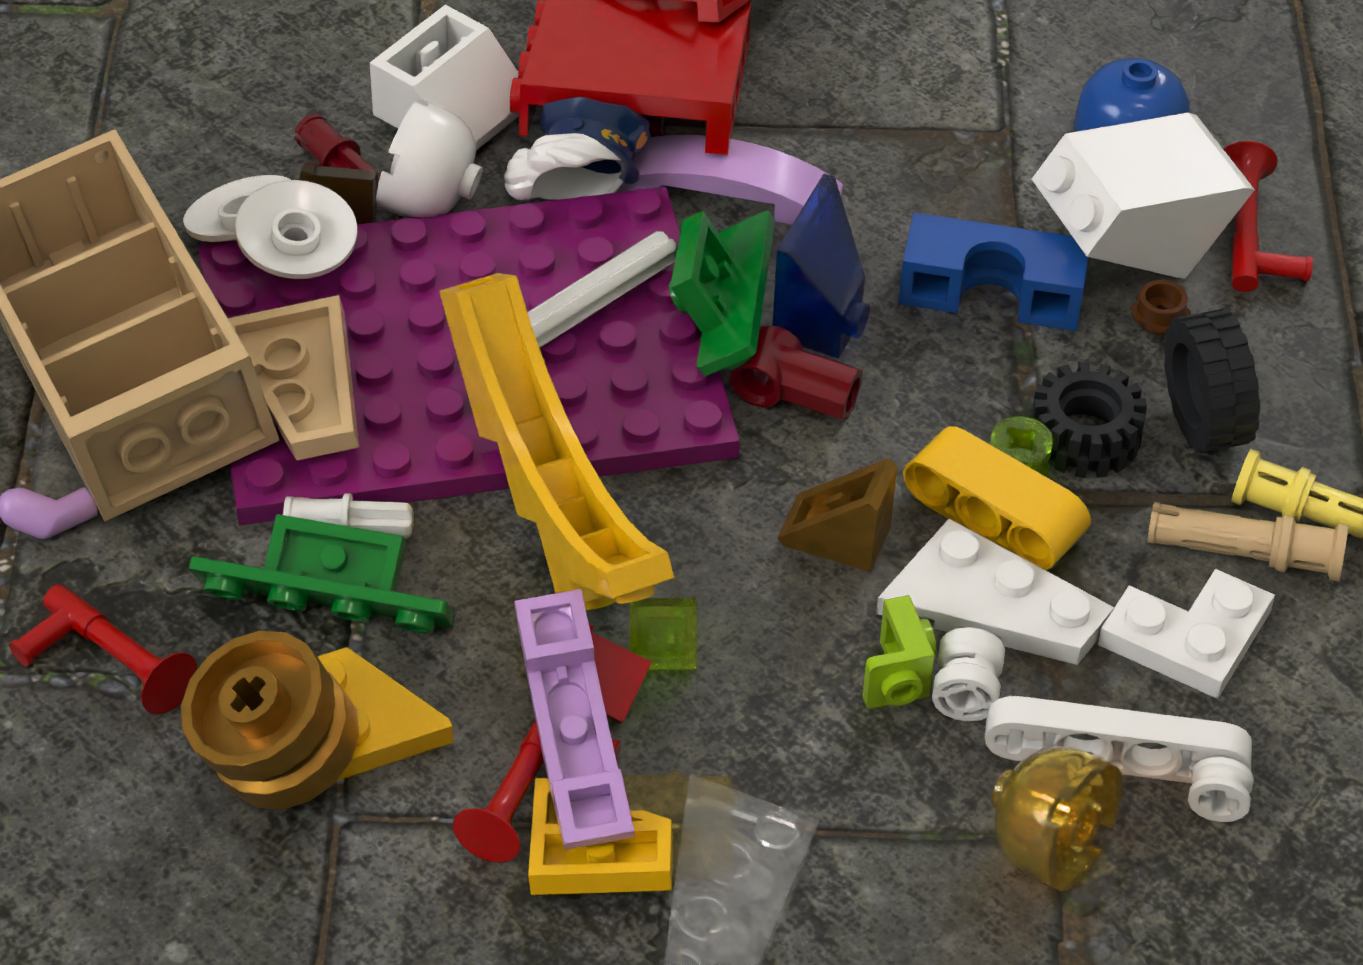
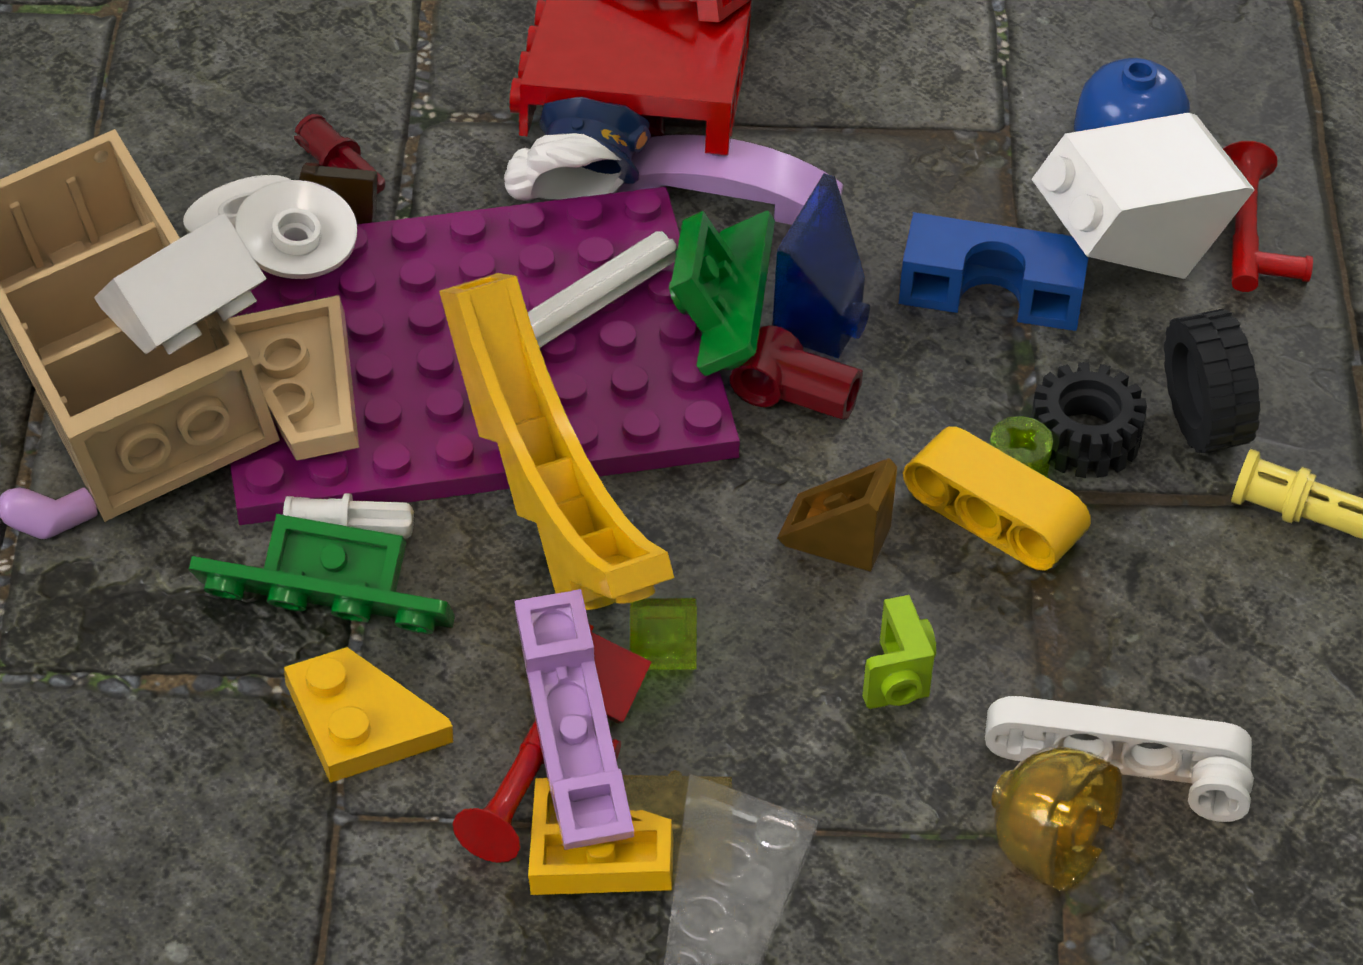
(162, 678): red piece -> none
(181, 286): none -> white slope
(270, 720): pearl gold wheel -> none
(430, 164): white cylinder -> none
(450, 65): white slope -> none
(968, 683): white wheel -> none
(980, 585): white wing -> none
(1159, 304): reddish brown plate -> none
(1195, 645): white plate -> none
(1278, 542): tan pin -> none

